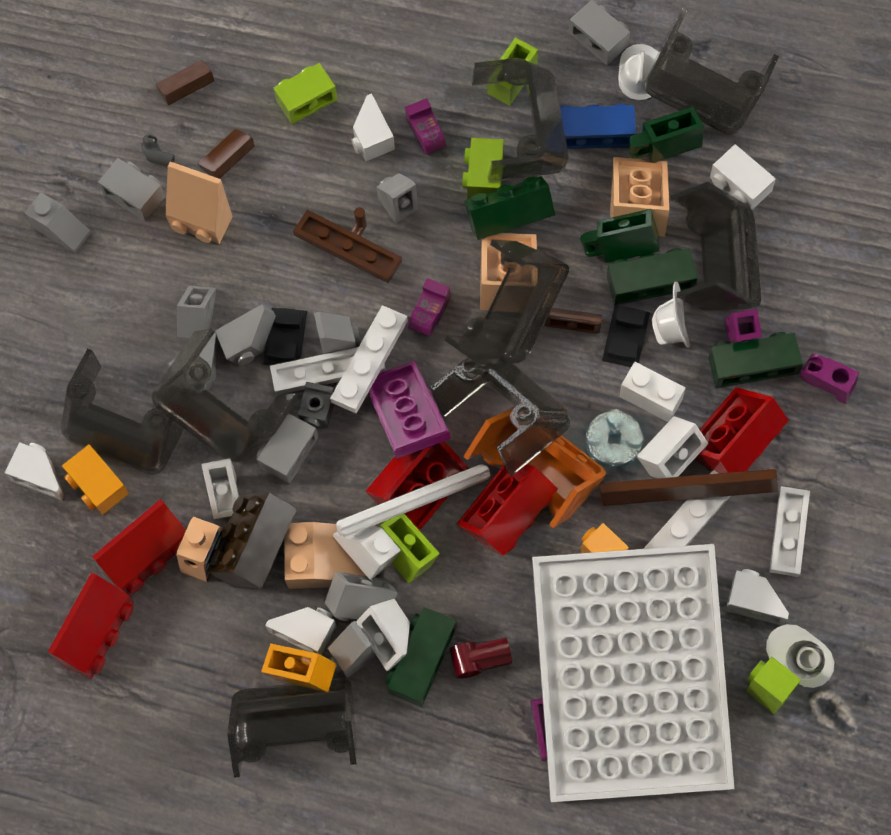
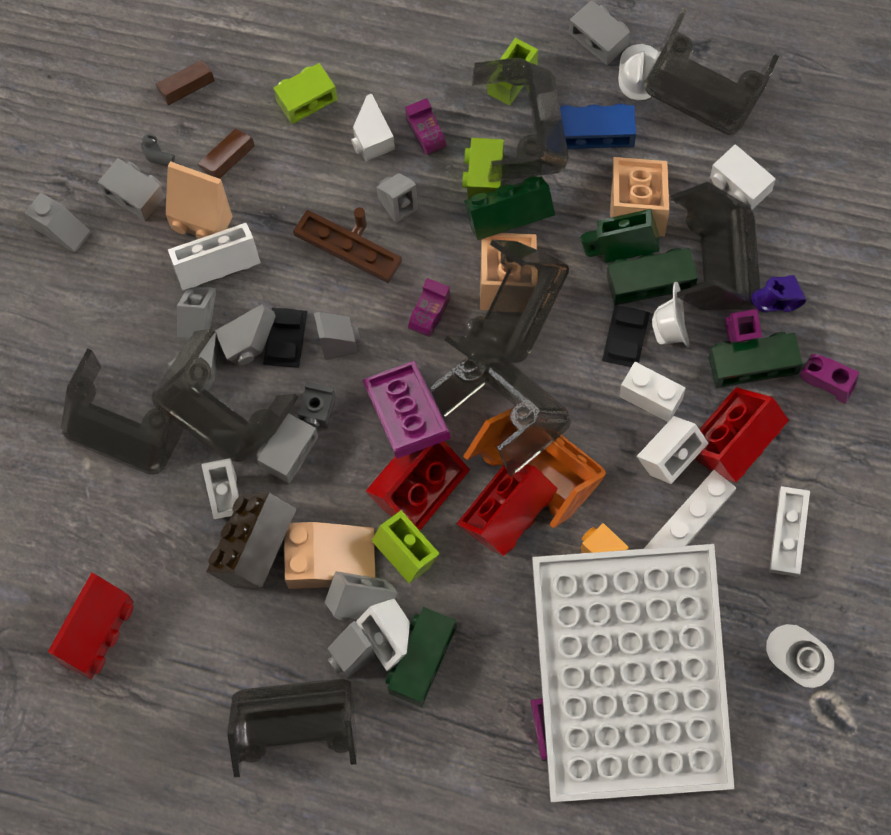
(34, 470): white slope -> none
(95, 480): light orange brick -> none
(141, 548): red slope -> none
(197, 546): light nougat torso -> none
(214, 256): none -> white brick
(299, 667): light orange brick -> none
(304, 628): white slope -> none
(317, 369): white plate -> none
(369, 359): white plate -> none
(370, 549): white slope -> none
(412, 500): white axle -> none
(472, 658): dark red piece -> none
(574, 320): reddish brown slope -> none
(614, 423): clear light blue plate -> none
(668, 136): dark green brick -> none
(689, 487): reddish brown tile -> none
(755, 598): white slope -> none
(771, 684): lime brick -> none
(779, 295): none -> dark purple piece

